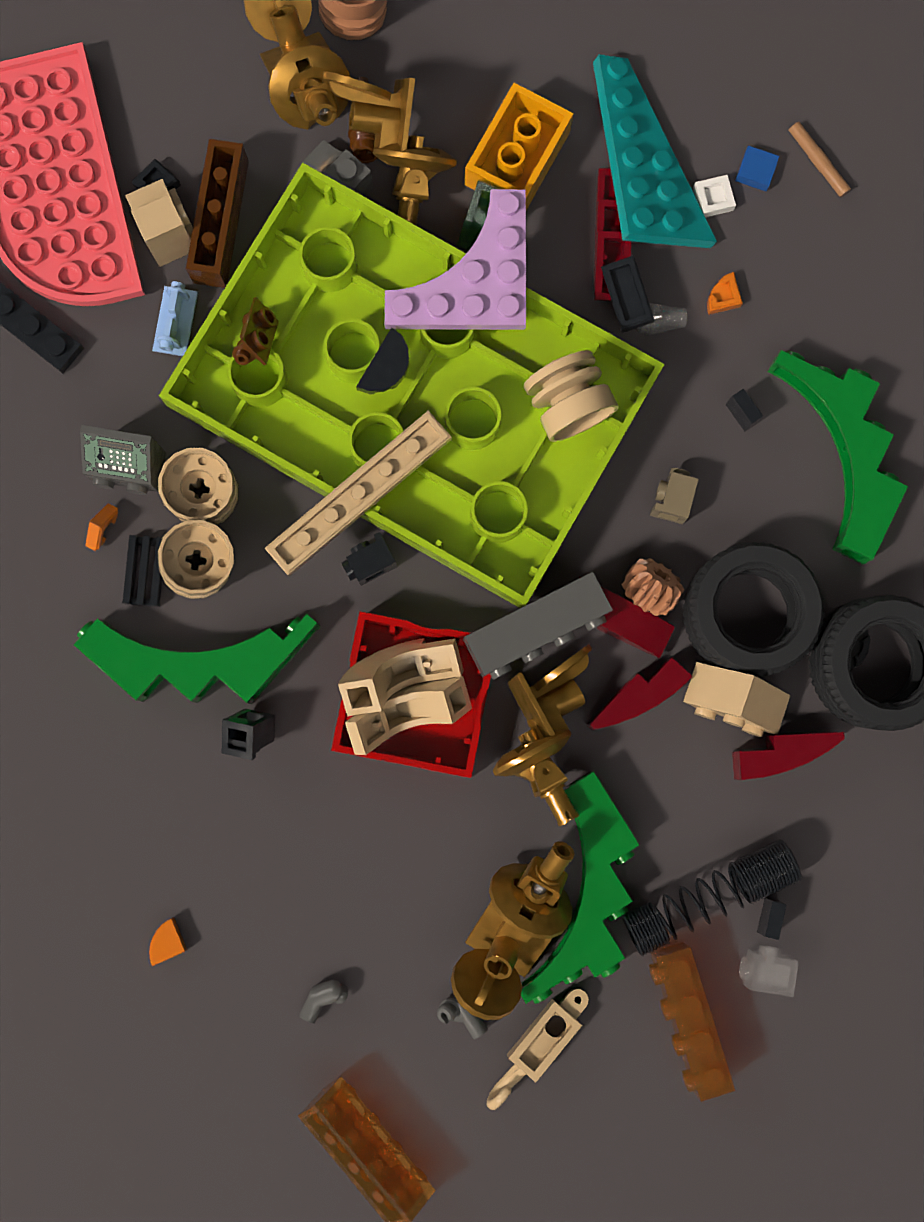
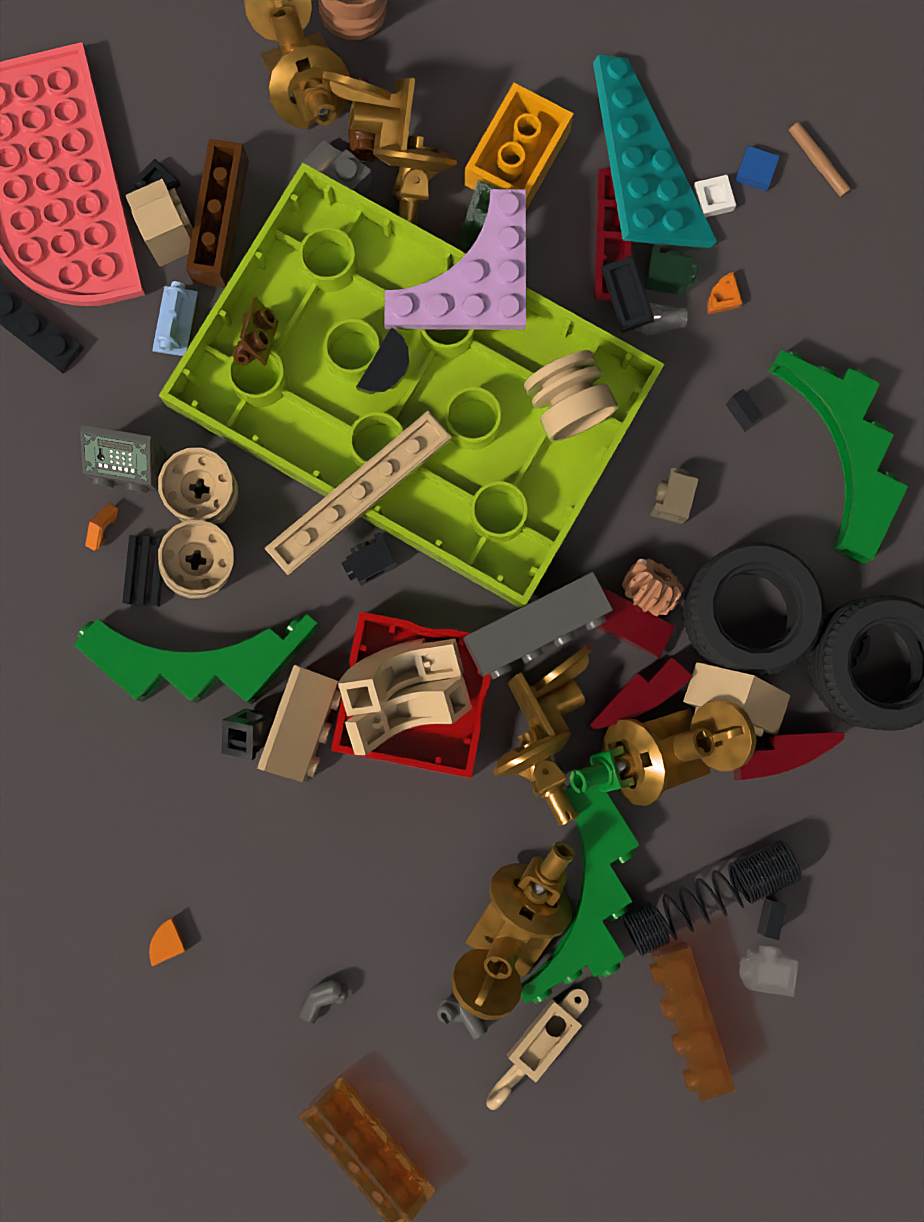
(300, 725): none -> tan slope
(668, 751): none -> pearl gold piece
(669, 272): none -> clear green brick

